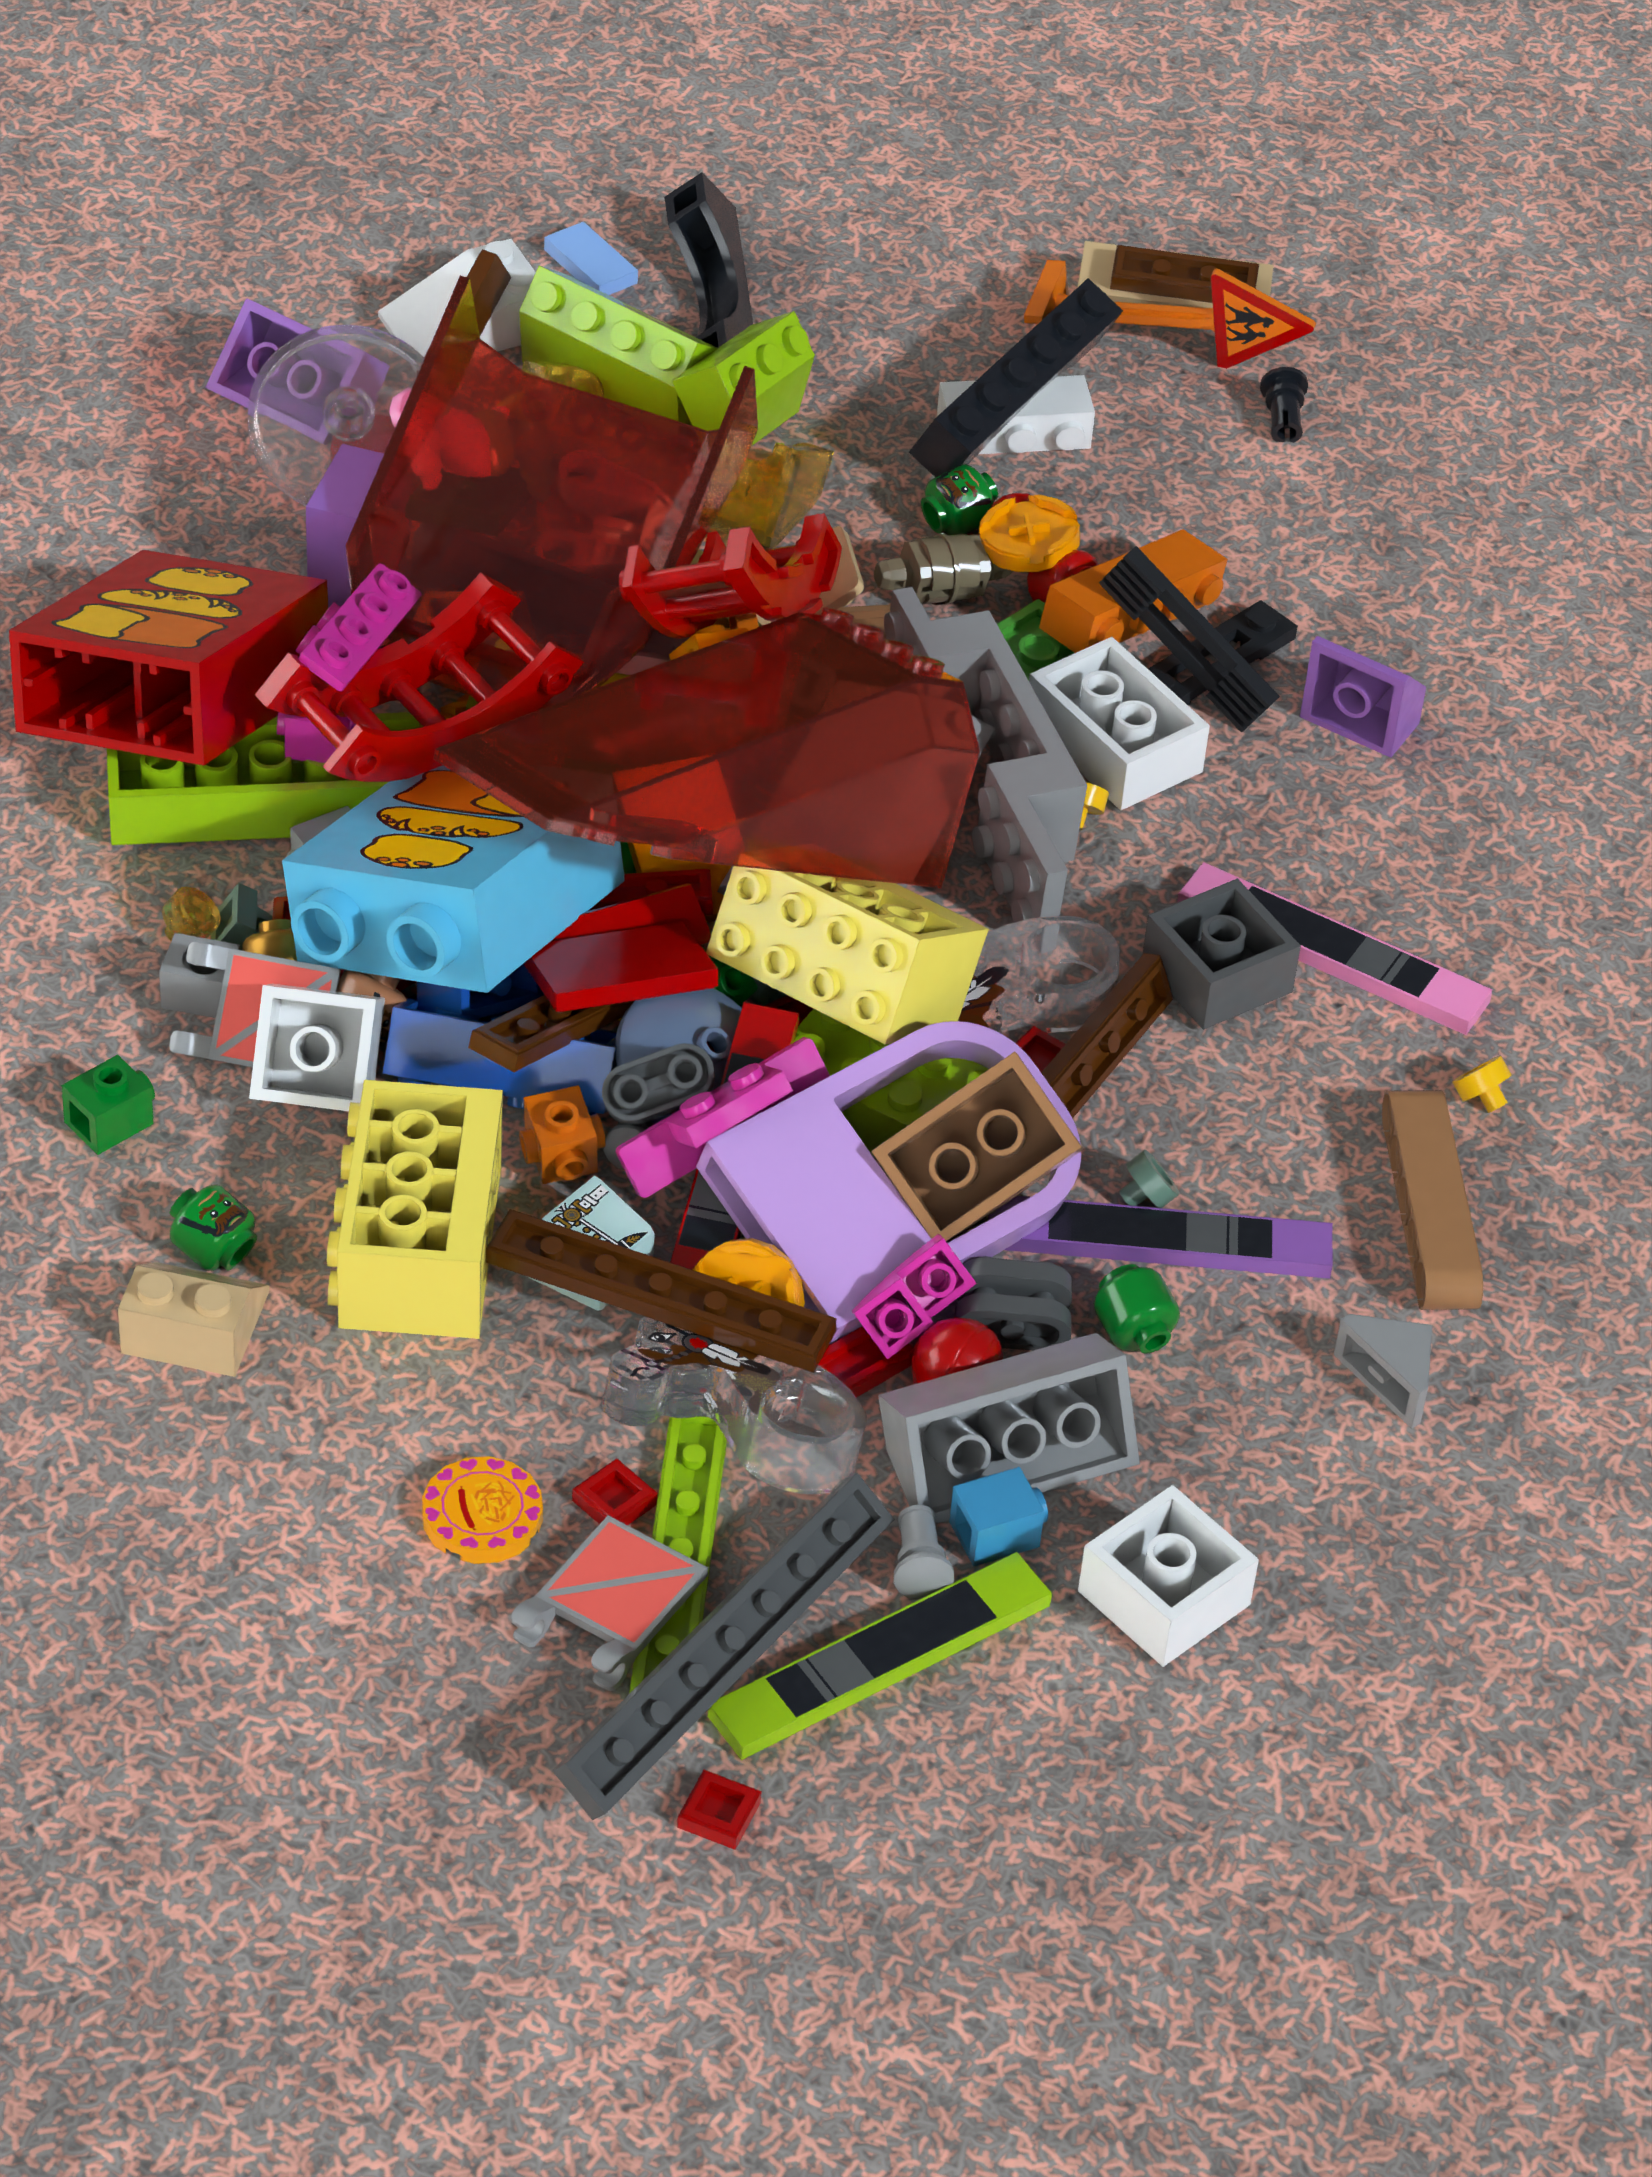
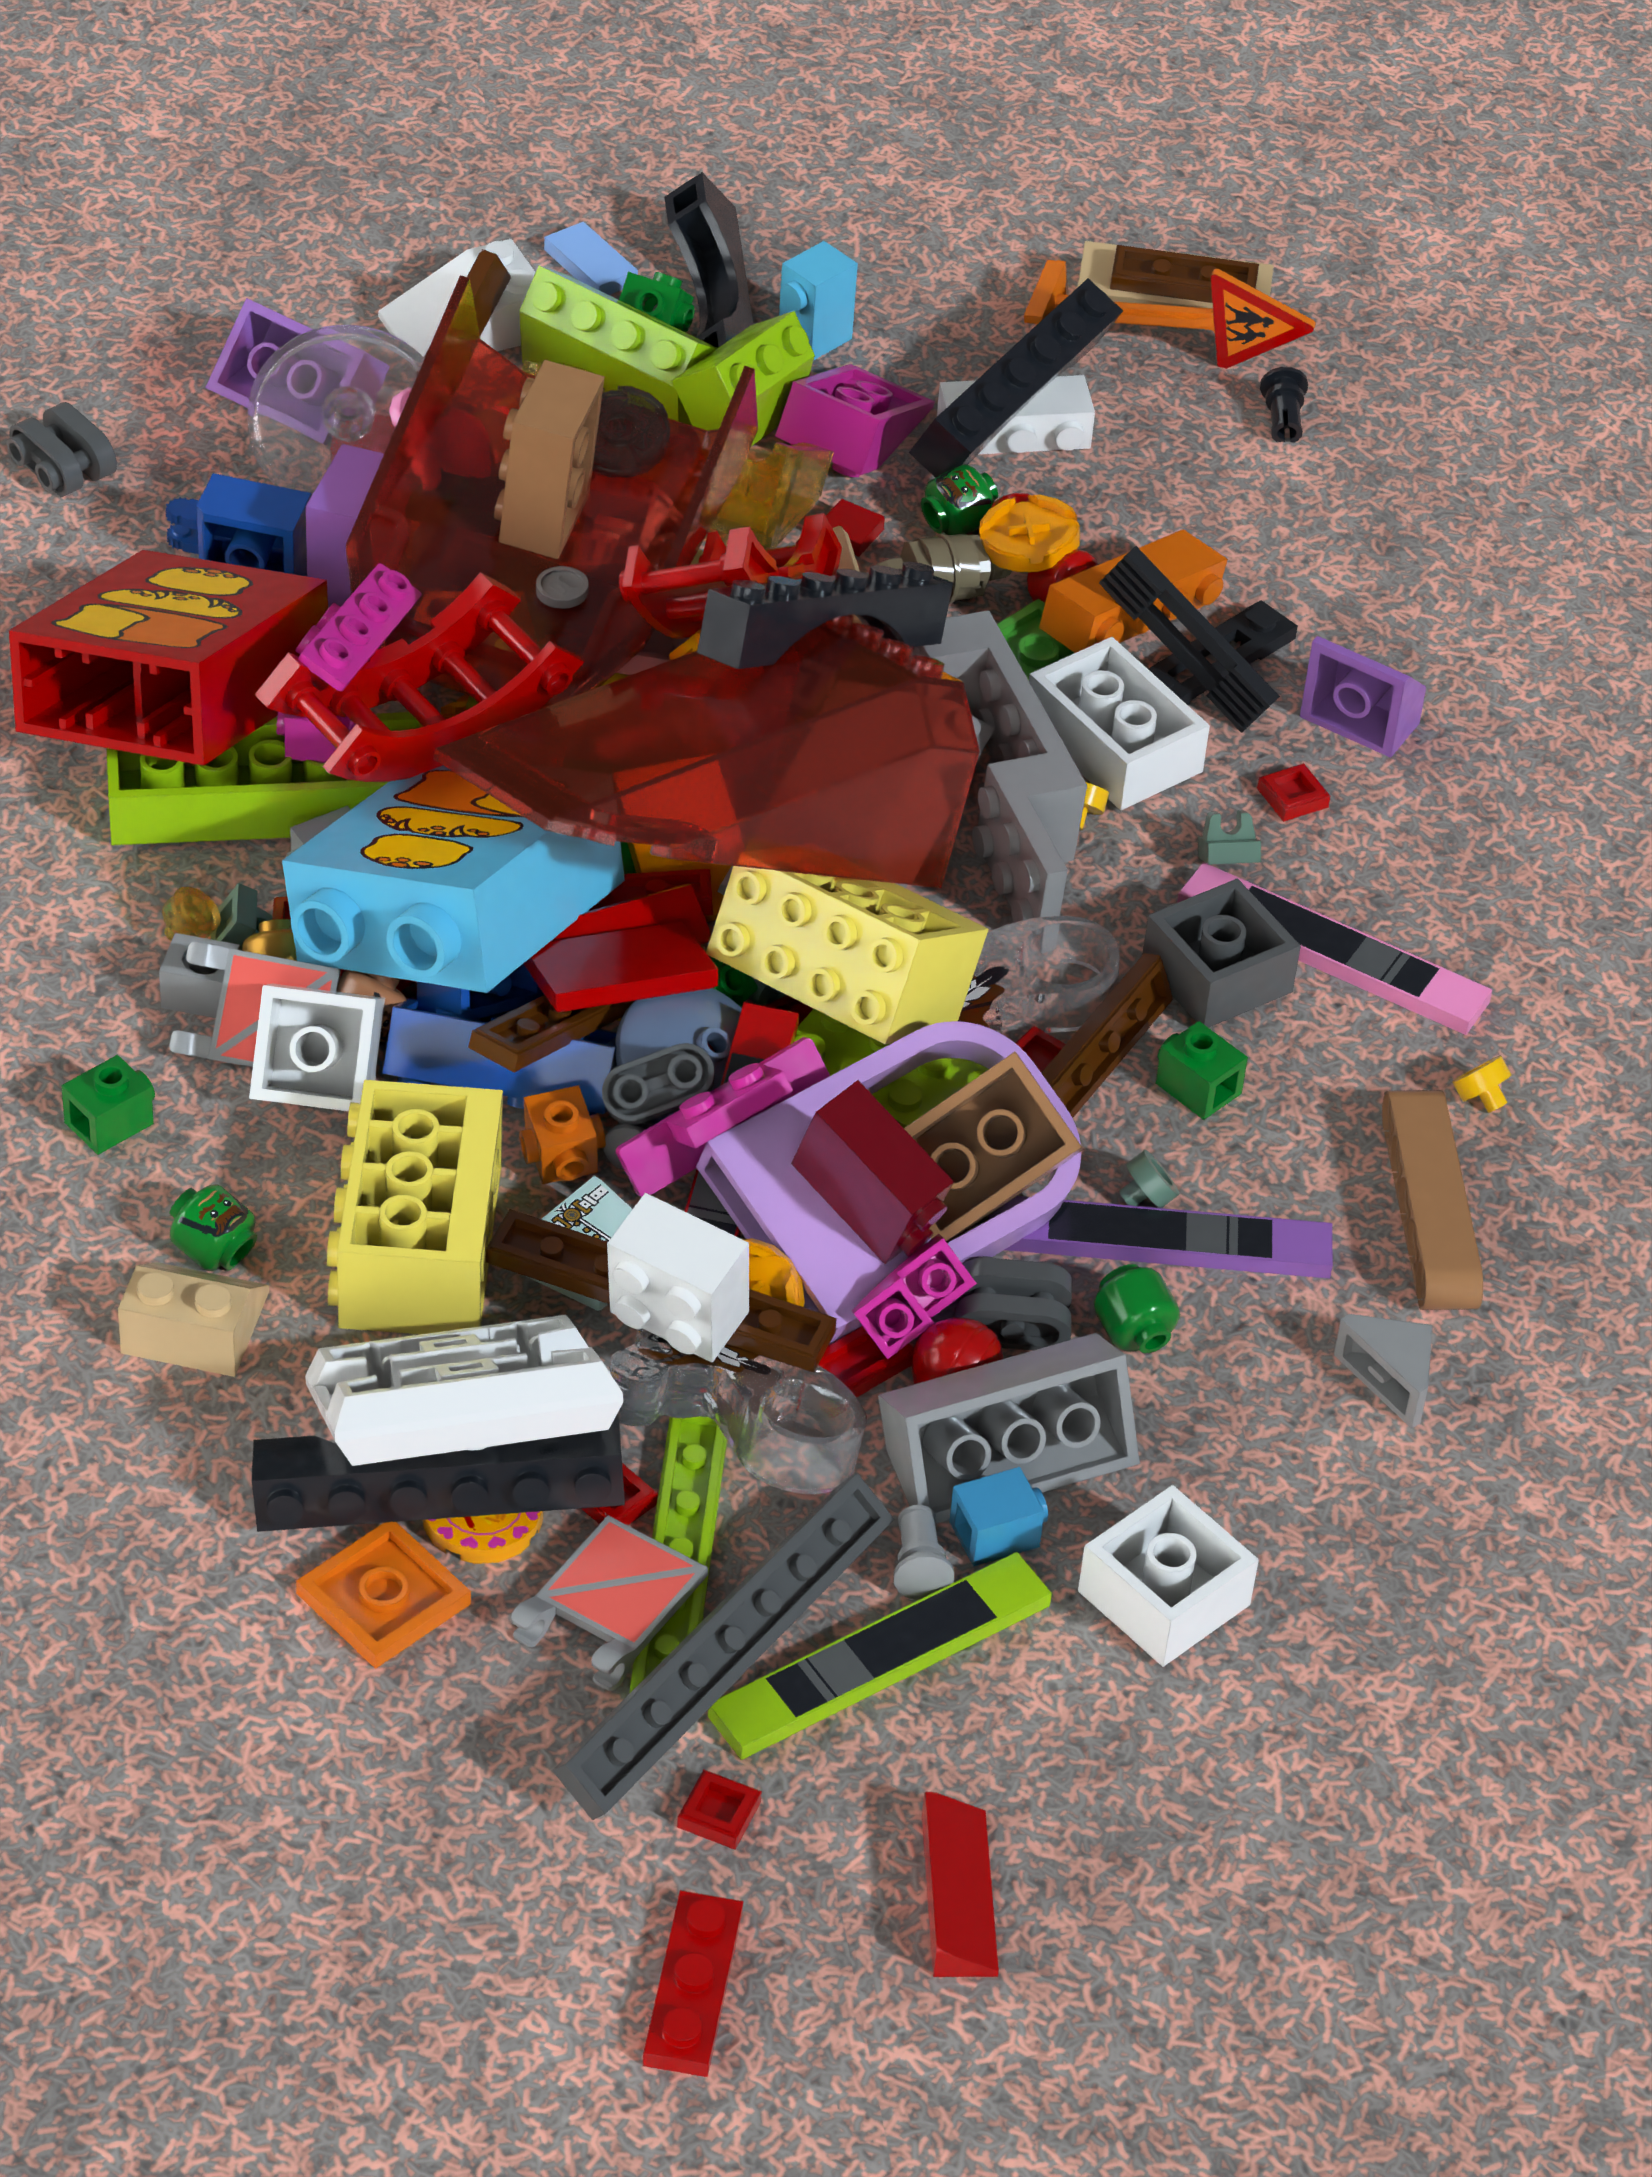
(62, 449): none -> dark grey brick
(243, 525): none -> blue hinge
(314, 1485): none -> black arch
(383, 1593): none -> orange tile
(462, 1390): none -> white piece
(548, 458): none -> medium nougat brick
(562, 587): none -> light grey piece
(630, 433): none -> clear smoke tile
(660, 298): none -> green brick
(678, 1277): none -> white brick
(693, 1984): none -> red plate
(759, 622): none -> black arch
(822, 294): none -> medium azure brick
(852, 415): none -> dark pink slope
(860, 524): none -> red tile
(873, 1173): none -> dark red brick
(958, 1888): none -> red slope
(1201, 1069): none -> green brick
(1229, 847): none -> sand green tile
(1293, 792): none -> red tile

